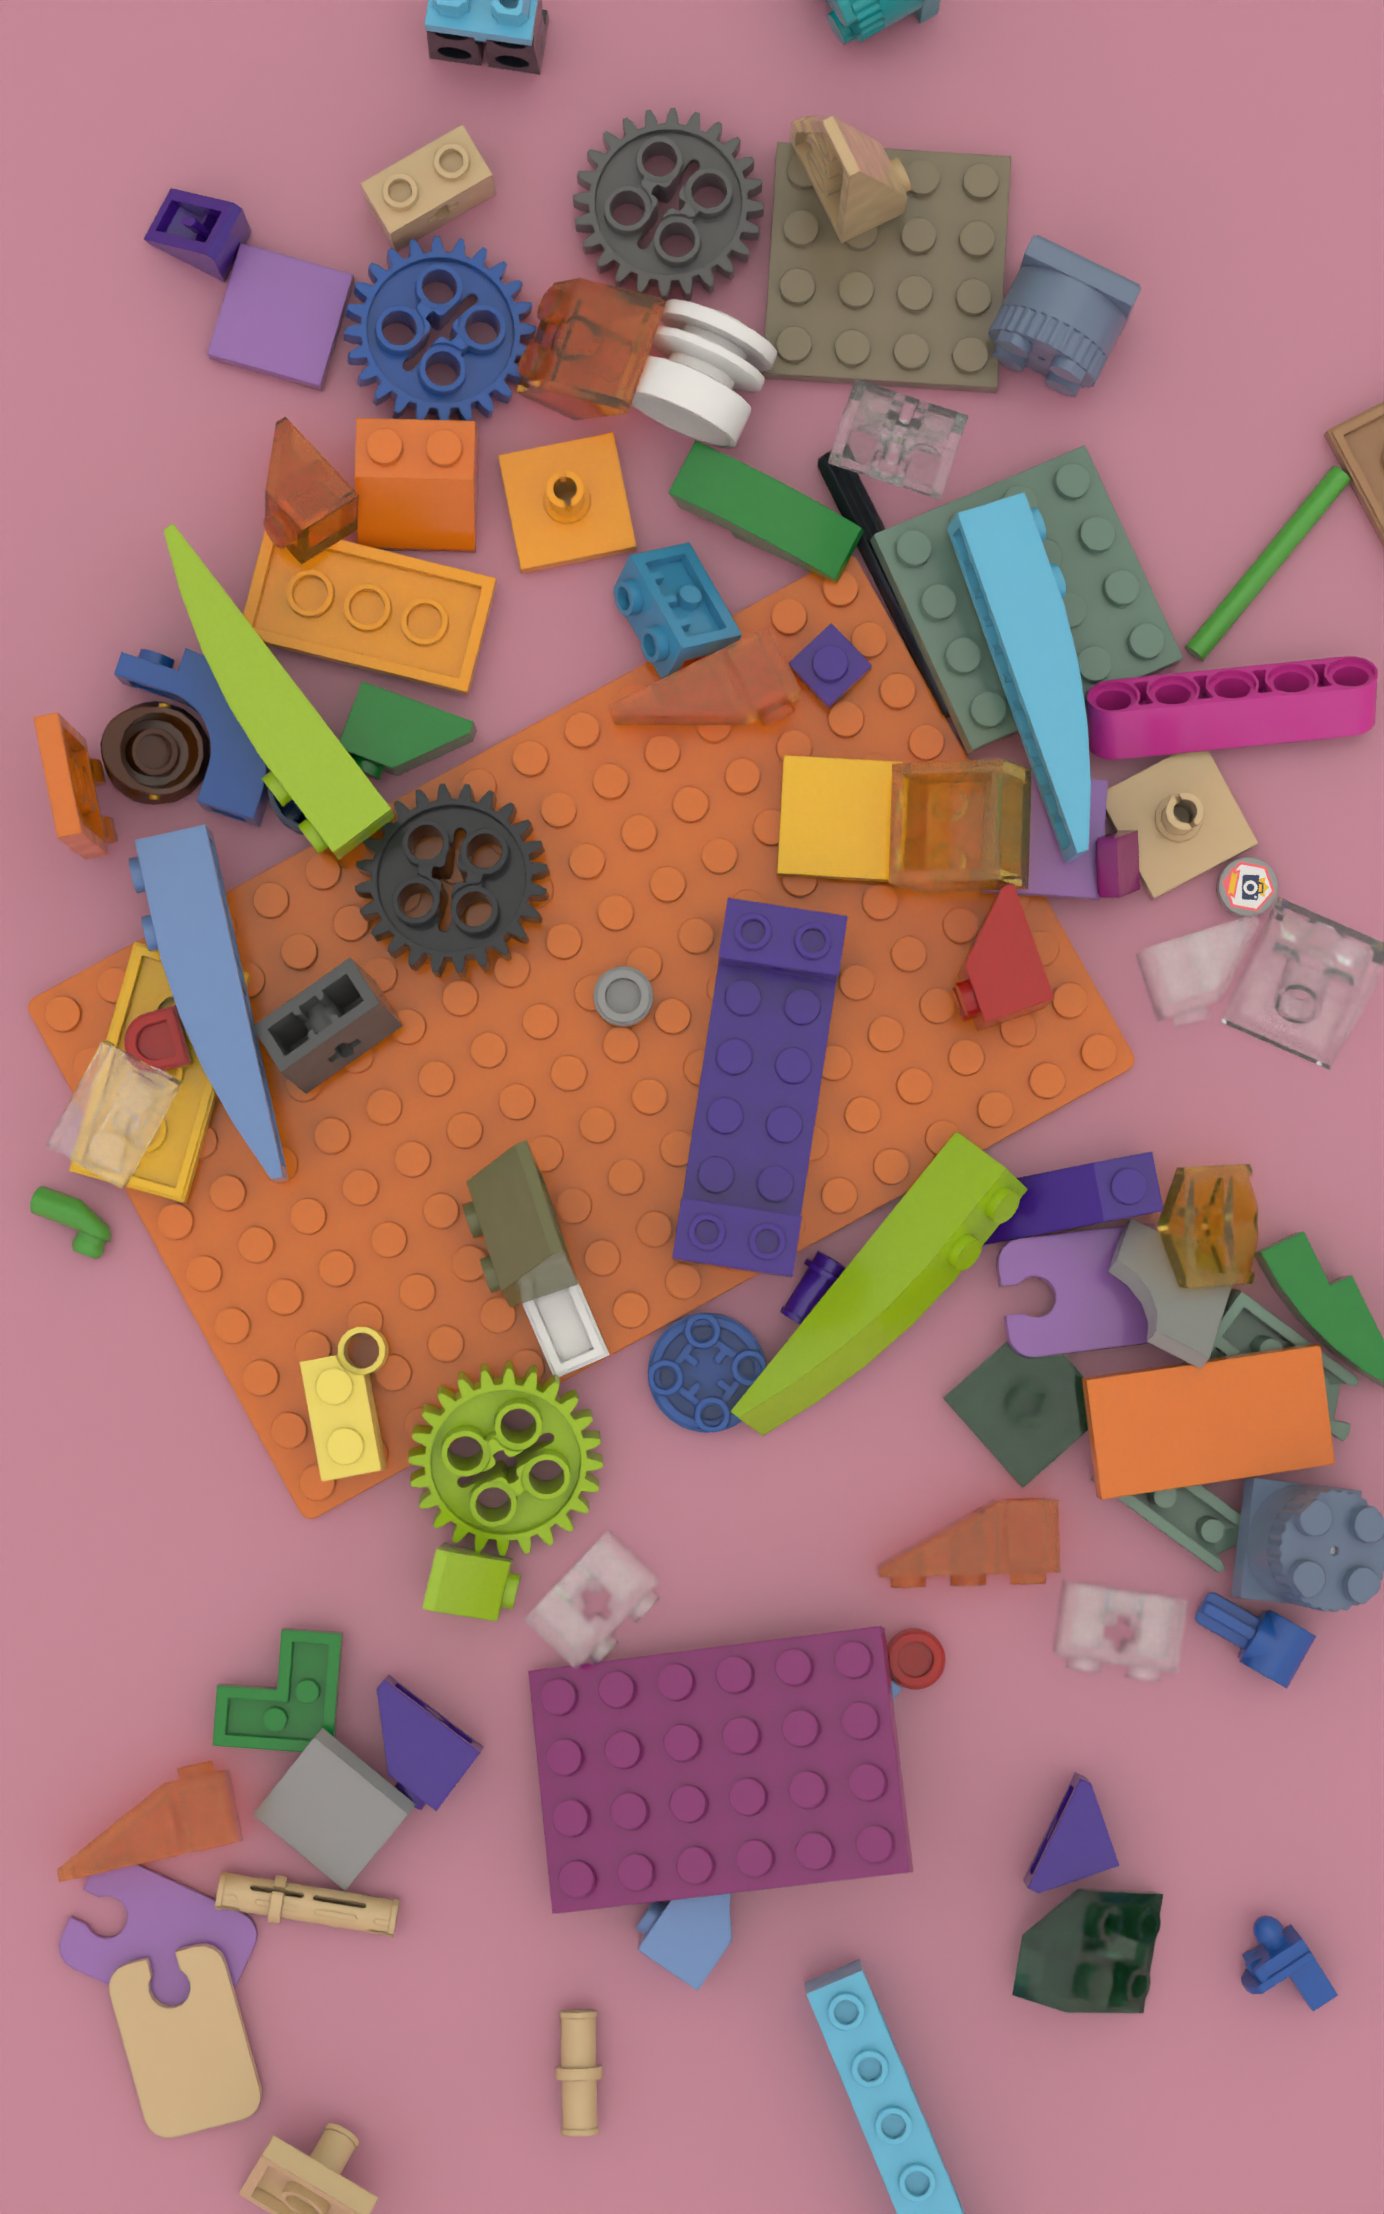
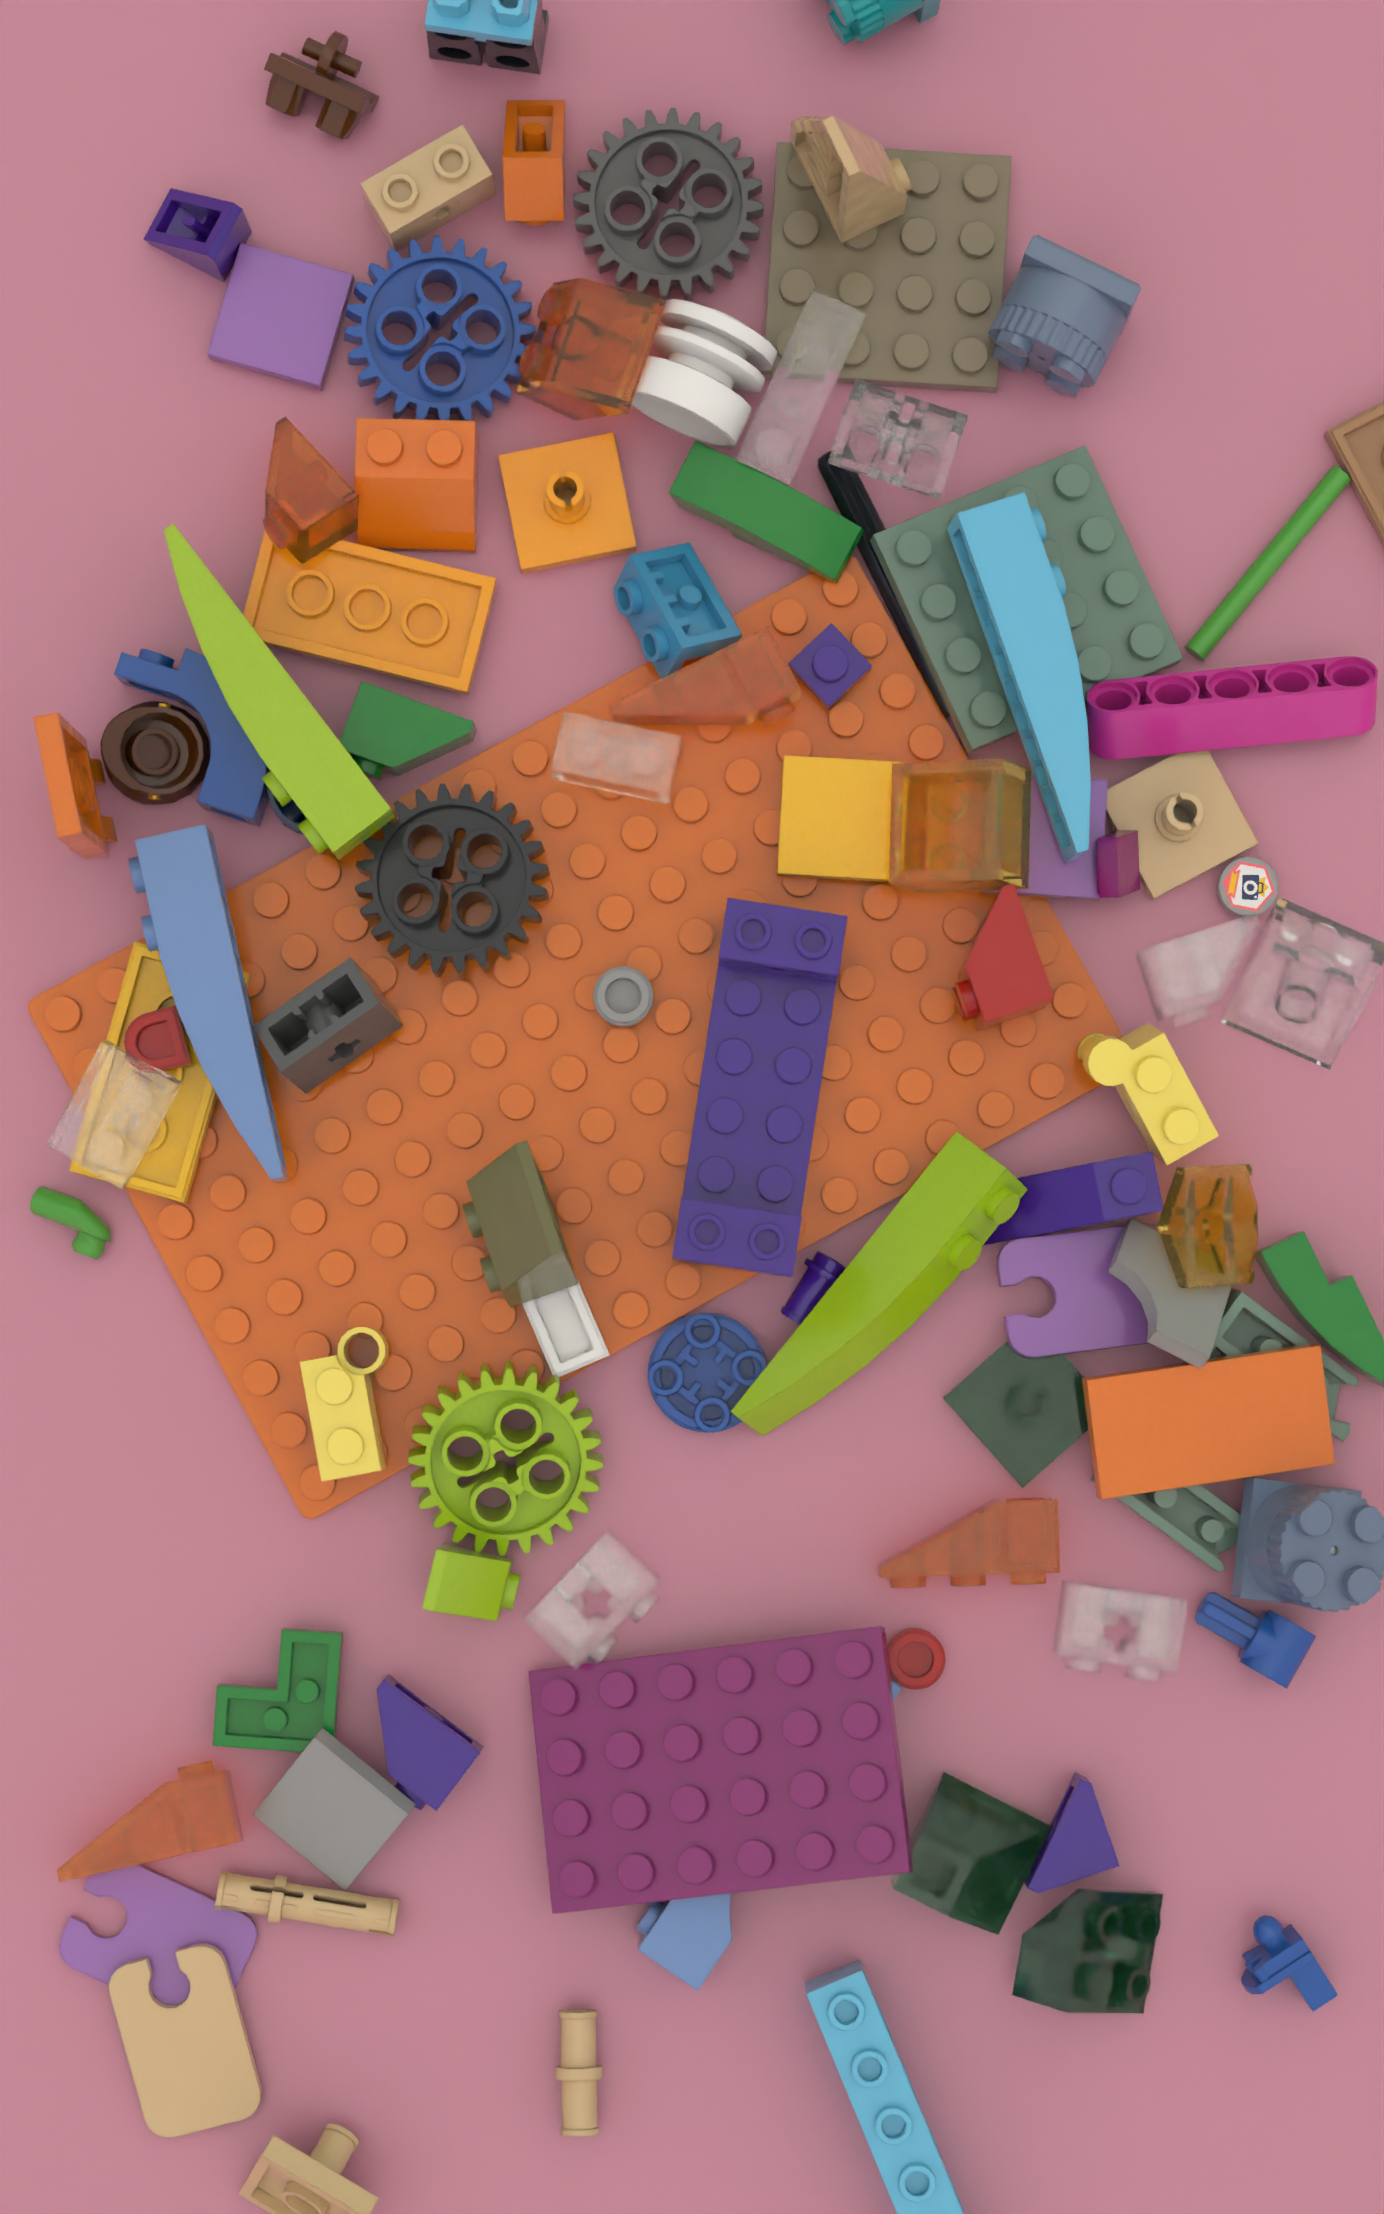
(295, 77): none -> reddish brown hips
(534, 161): none -> orange slope
(616, 757): none -> clear brick
(801, 387): none -> clear slope
(971, 1854): none -> clear green slope
(1151, 1088): none -> light yellow hinge

